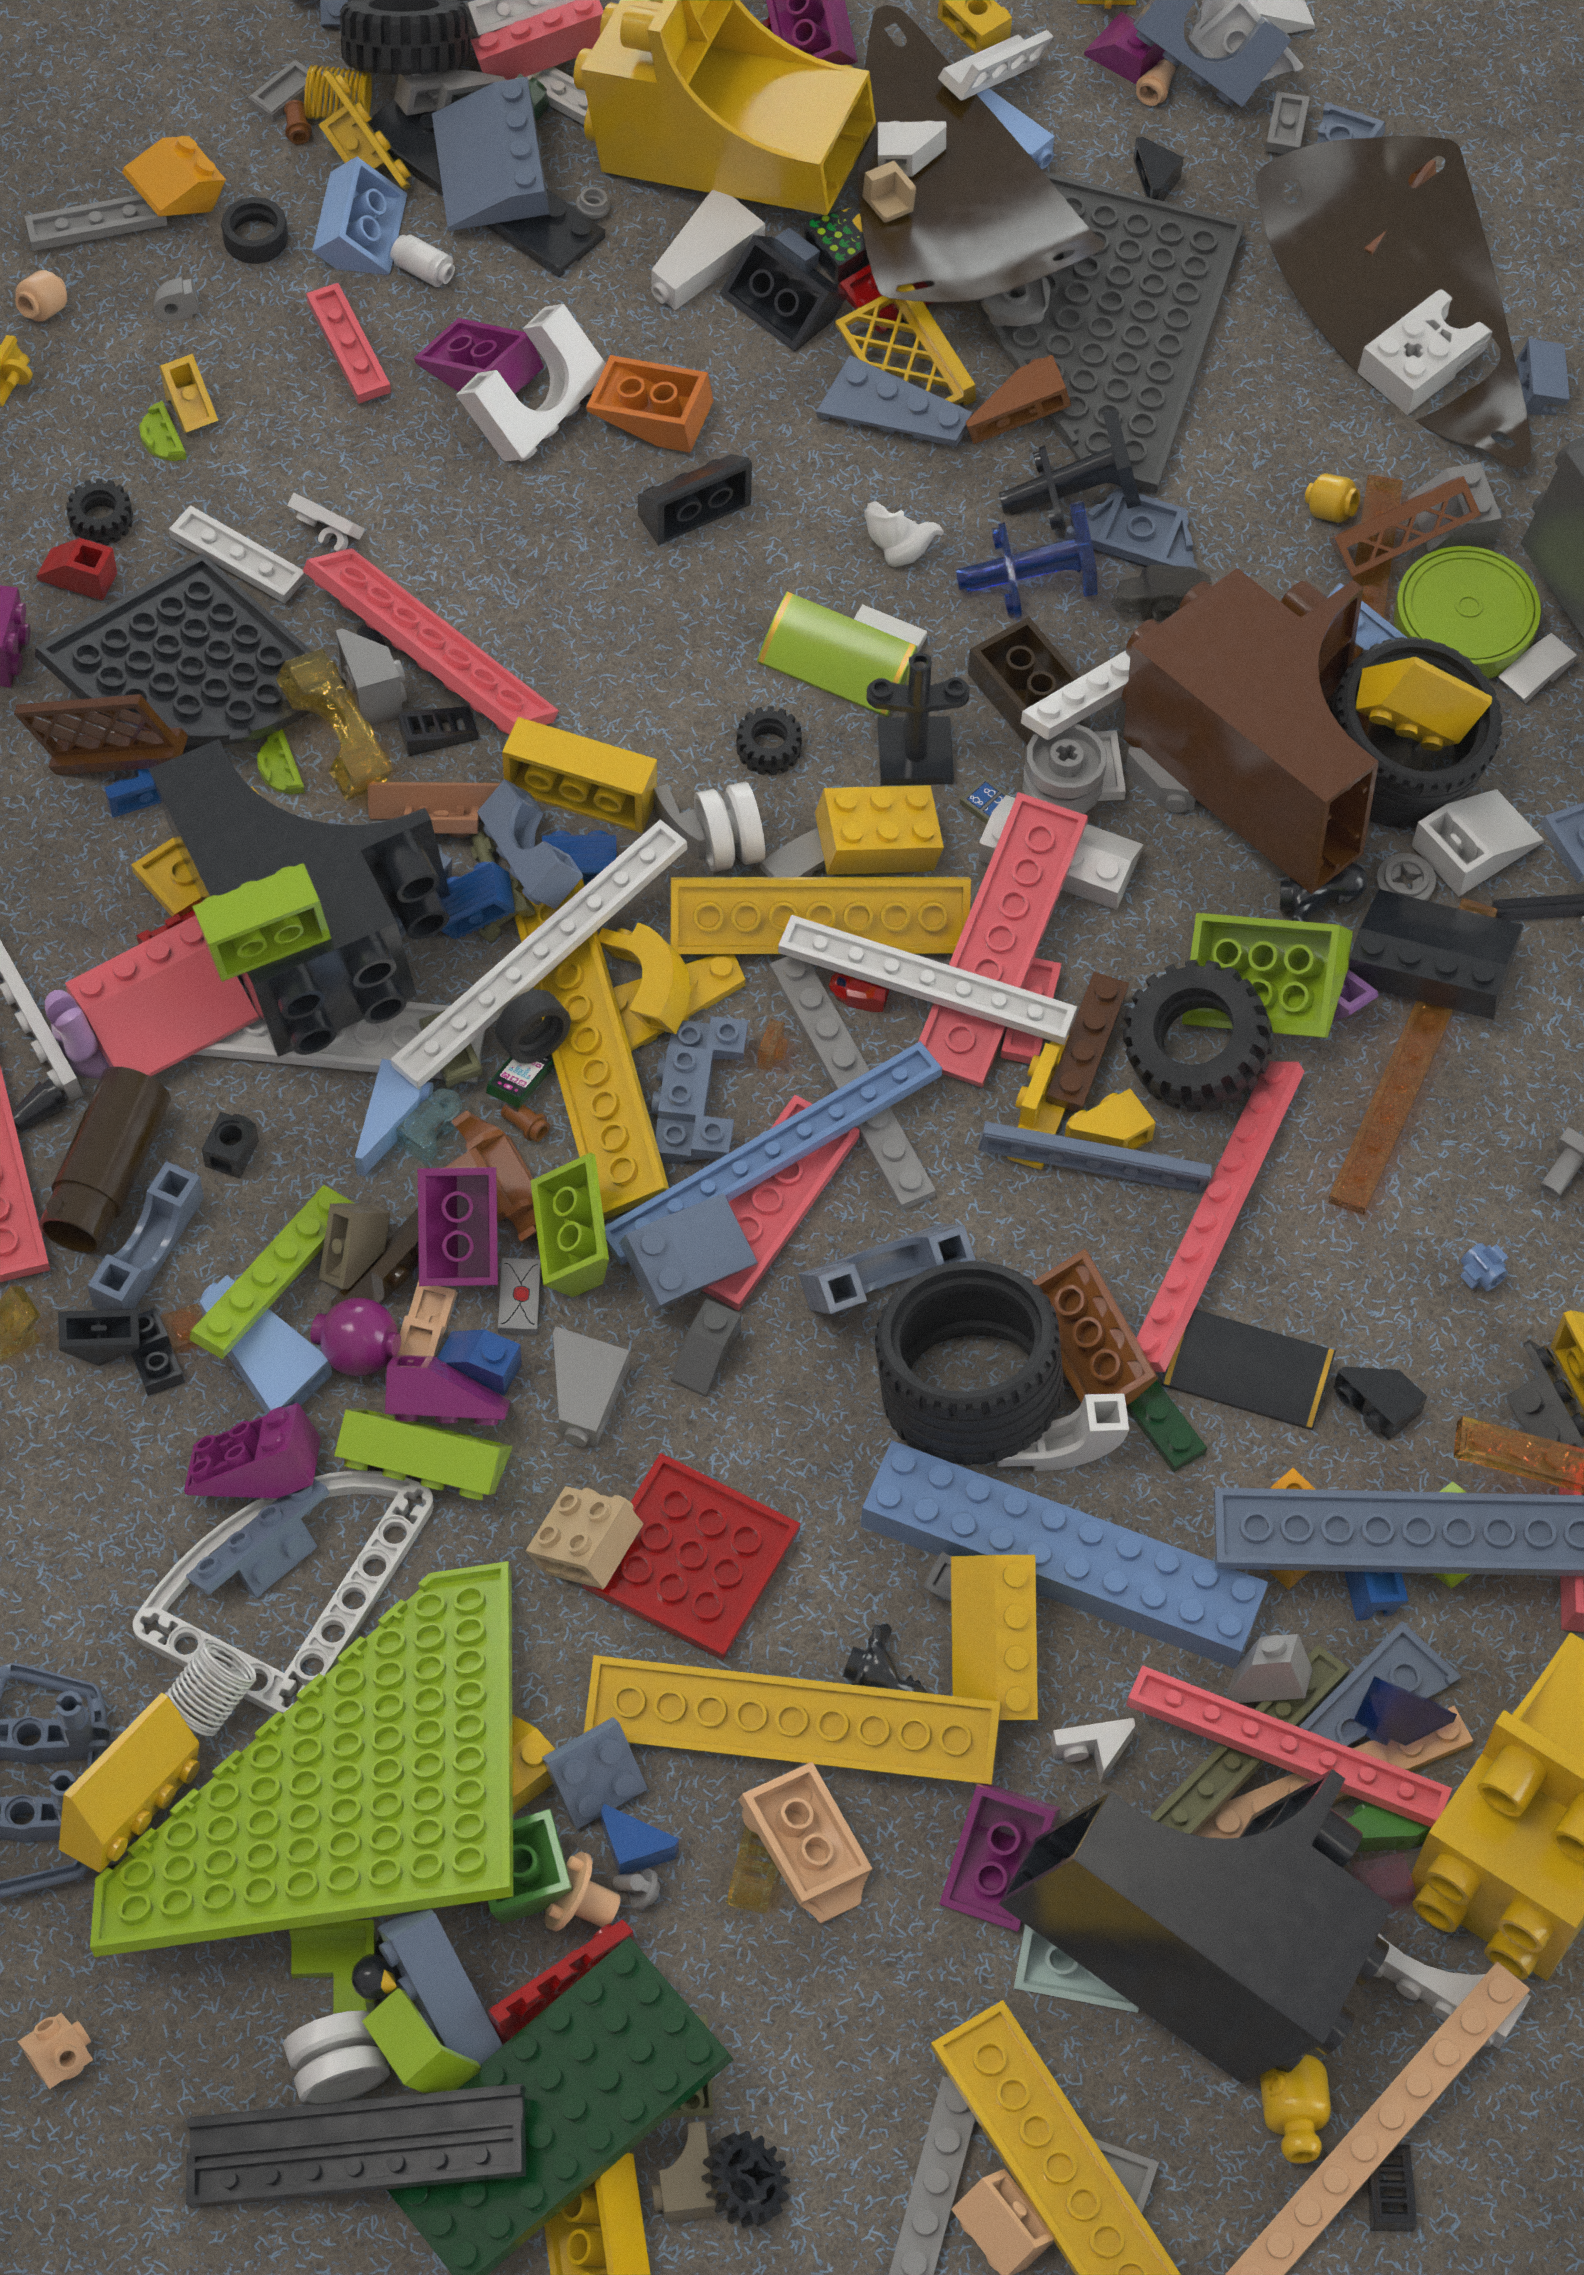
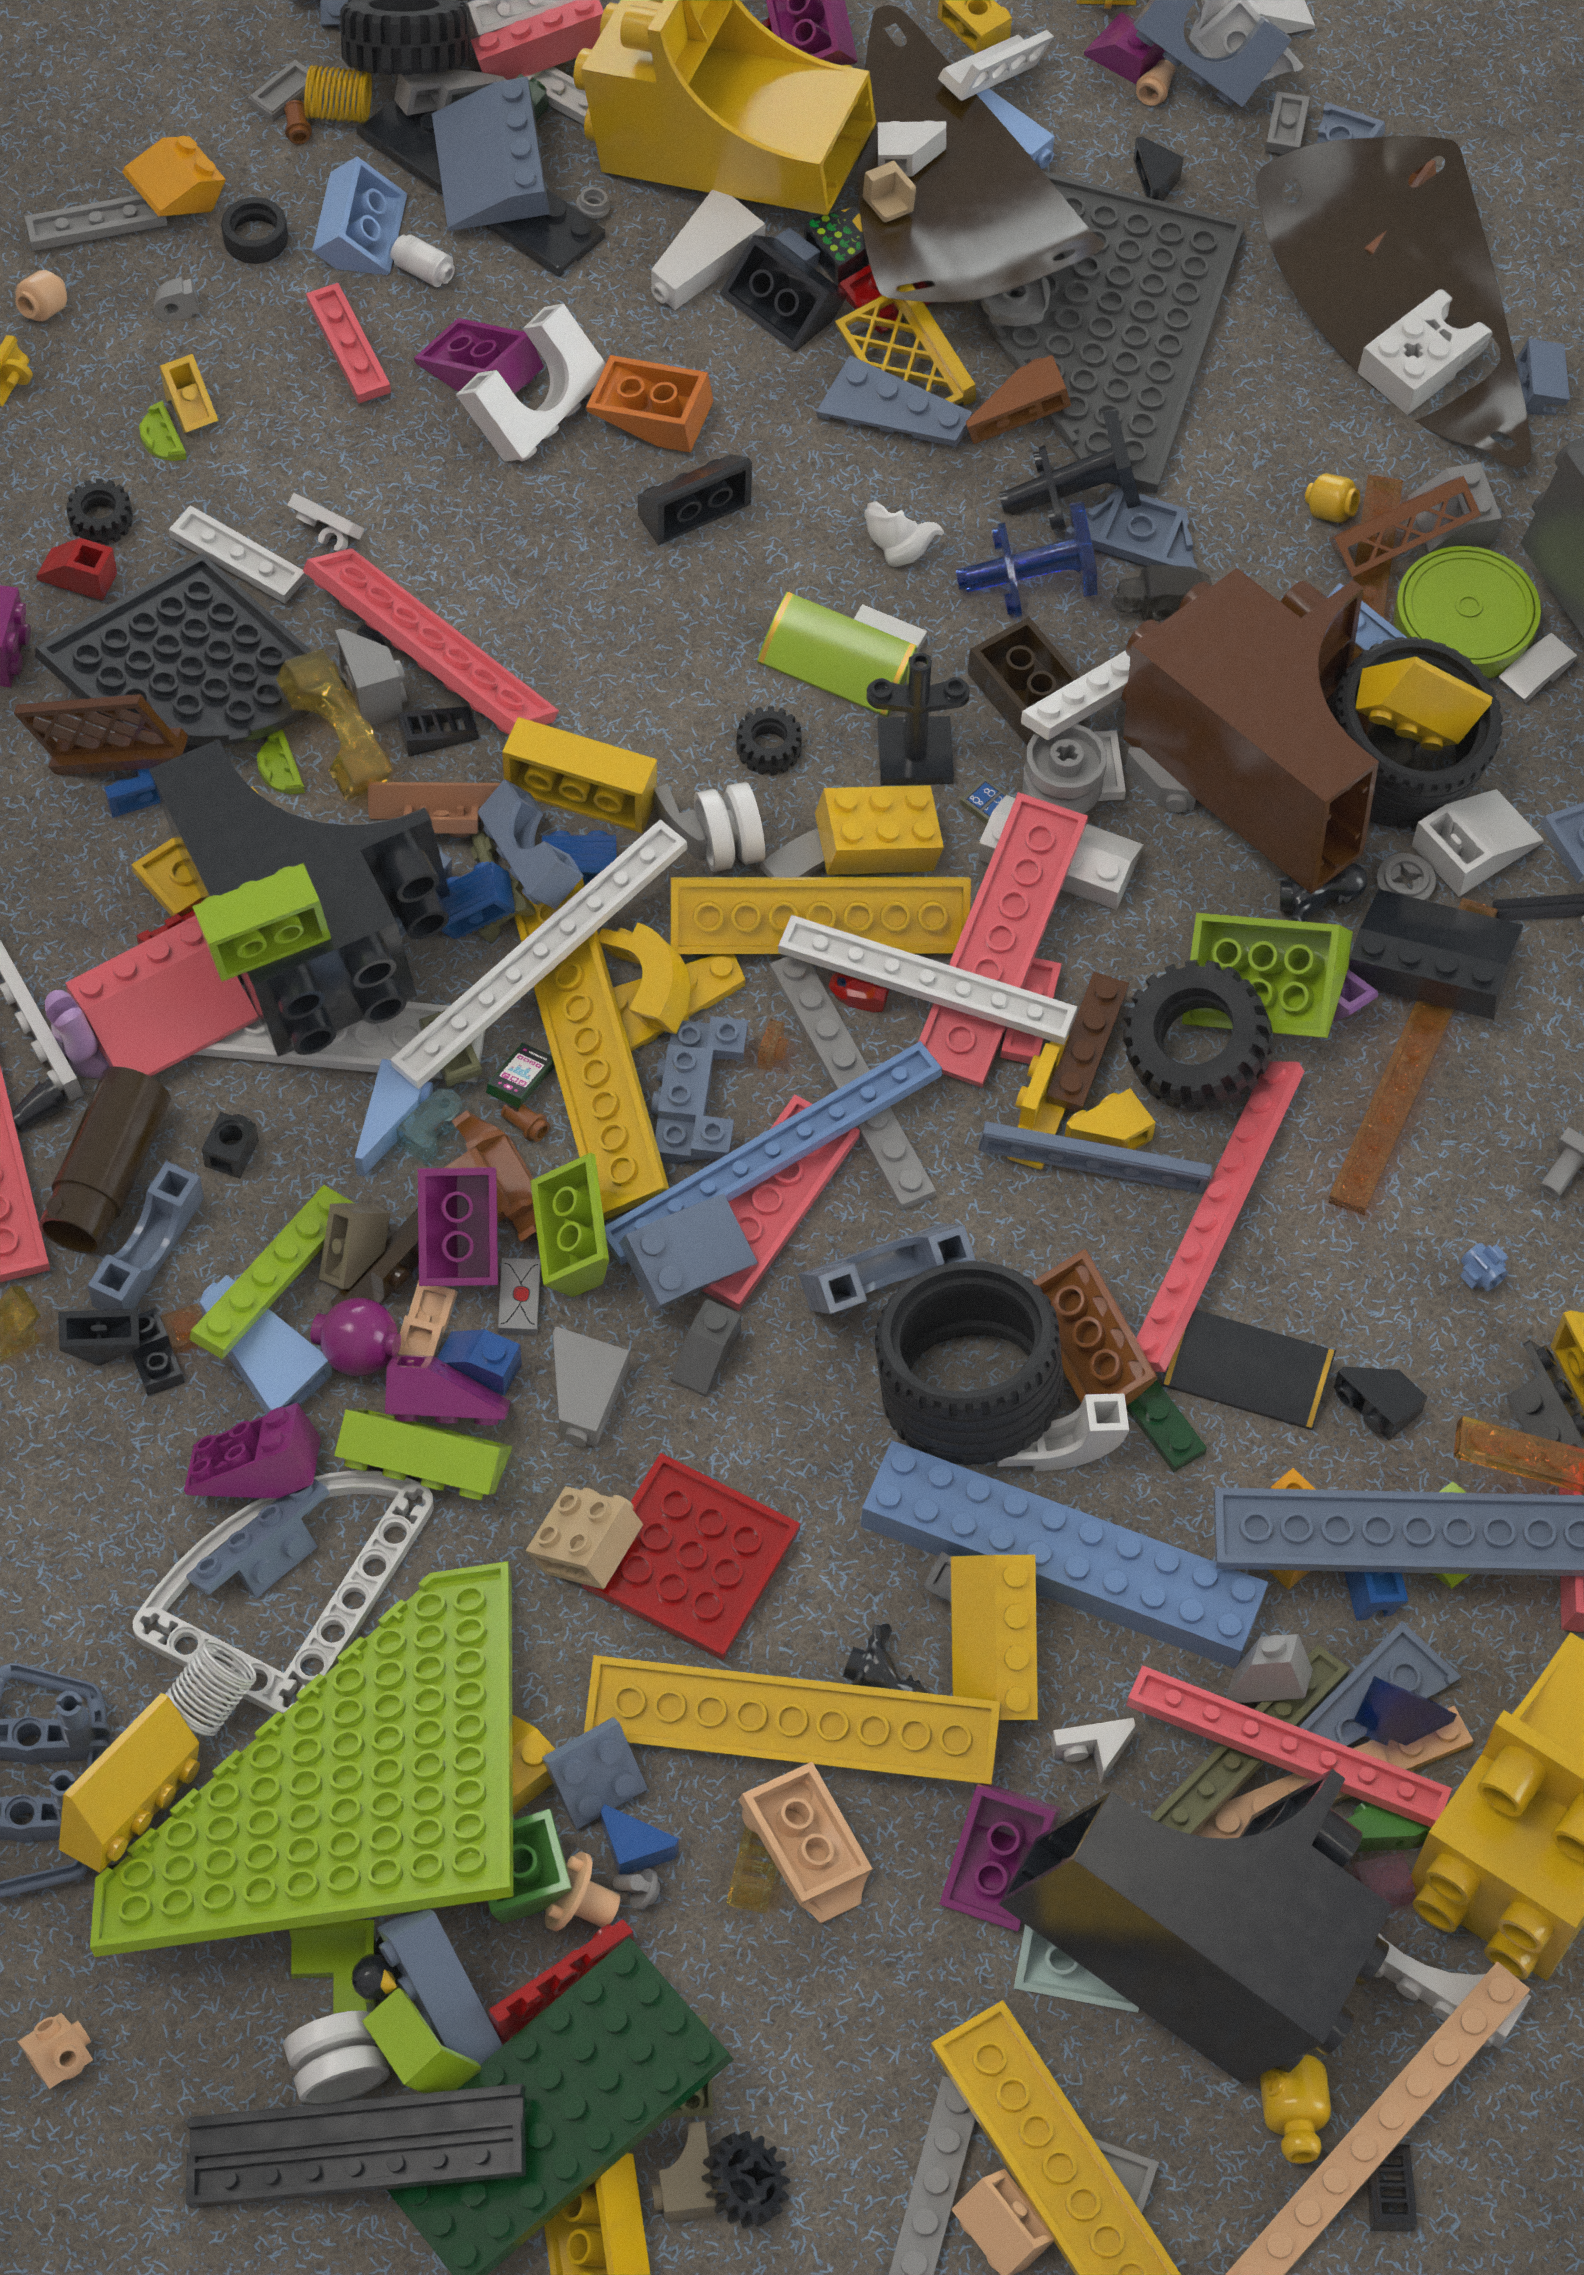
(354, 137): yellow bracket -> none
(521, 1014): black tyre -> none

